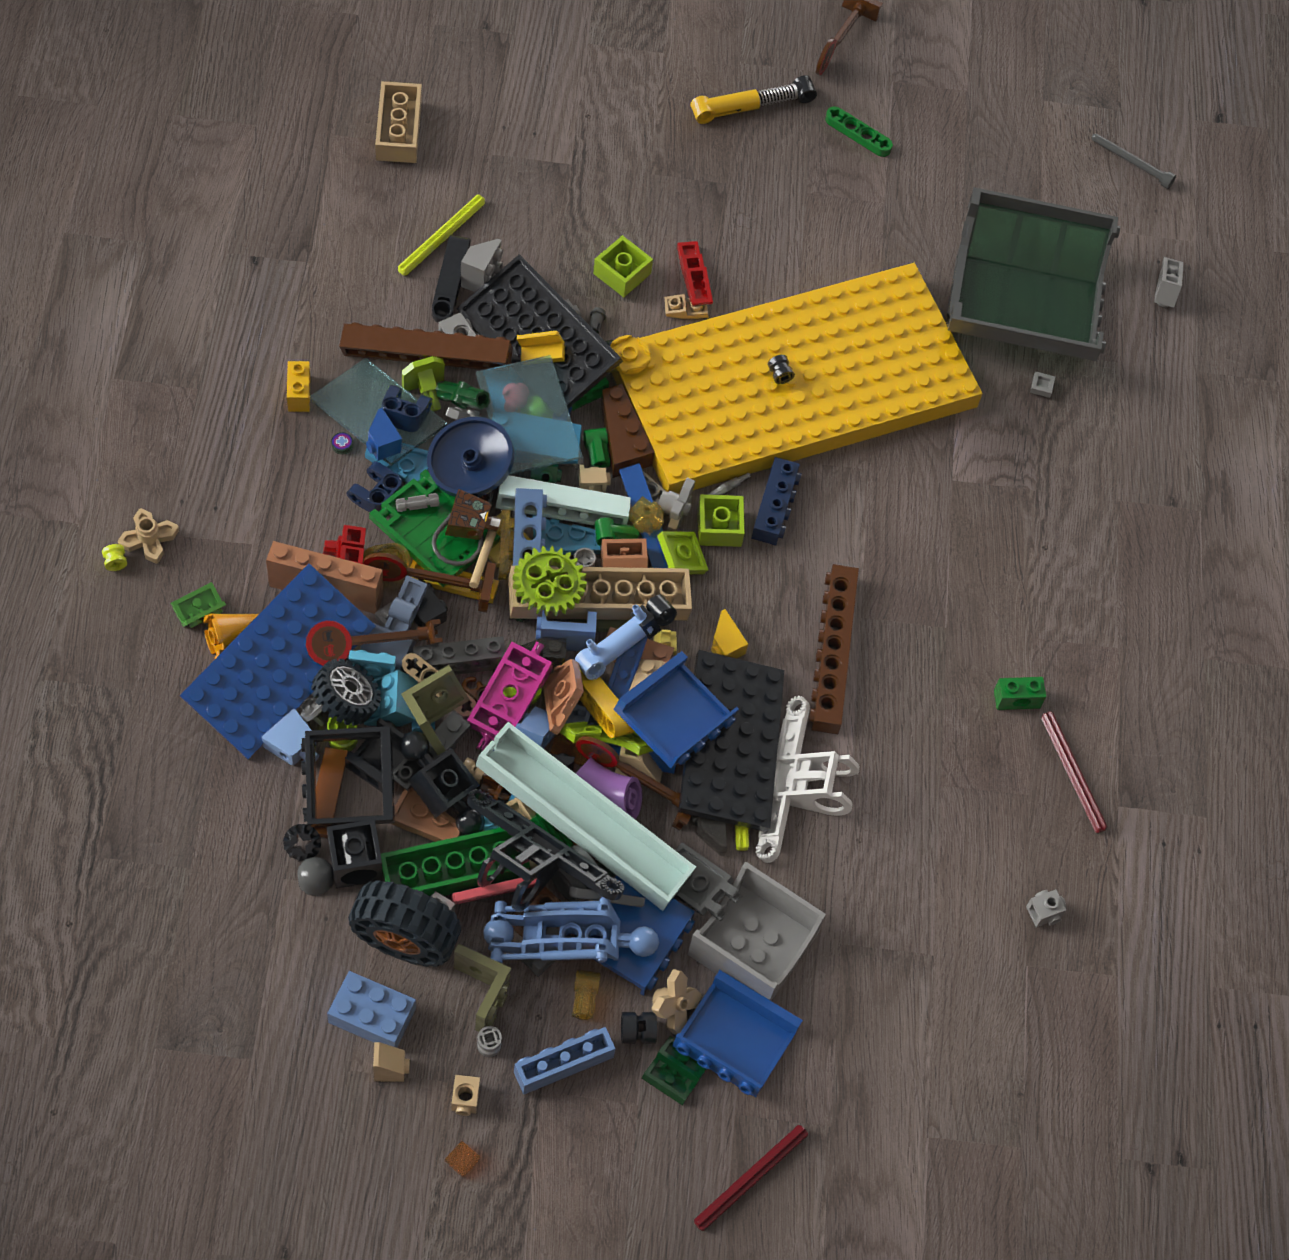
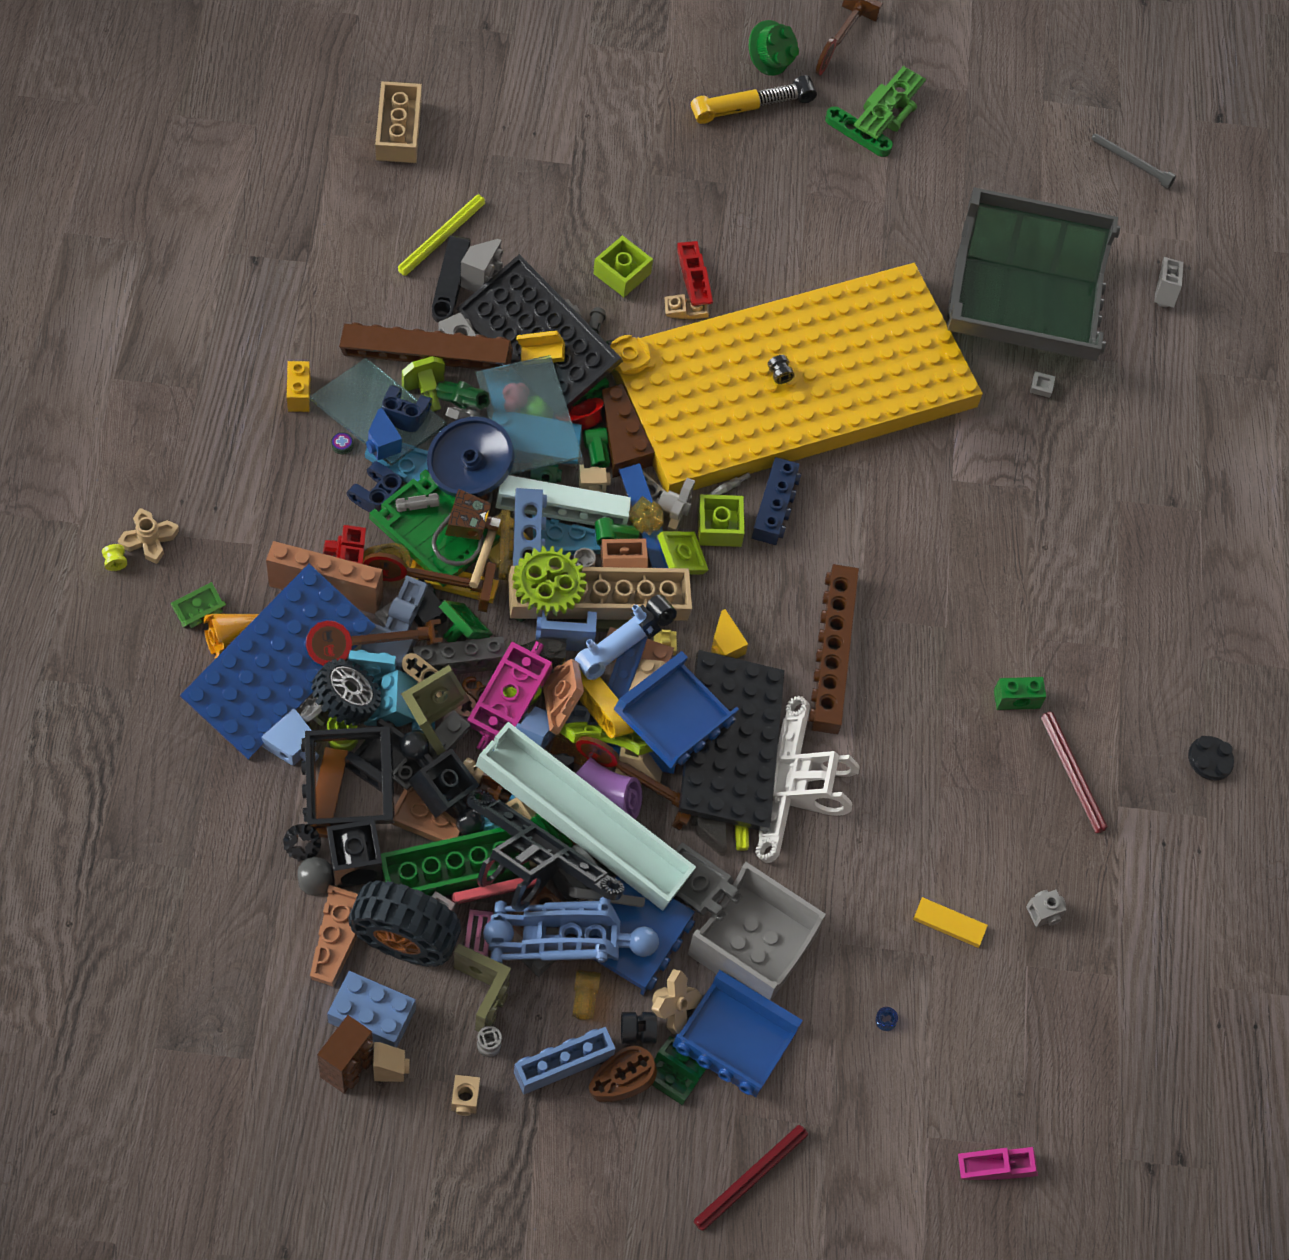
(334, 937): none -> nougat wing
(346, 1054): none -> reddish brown brick
(462, 1159): clear orange tile -> none
(464, 622): none -> green tile
(480, 914): none -> bright pink tile
(587, 413): none -> red piece
(614, 1086): none -> reddish brown piece
(772, 47): none -> green piece
(879, 105): none -> bright green piece
(888, 1025): none -> clear blue bush
(950, 922): none -> yellow tile
(998, 1164): none -> dark pink slope
(1211, 758): none -> black piece

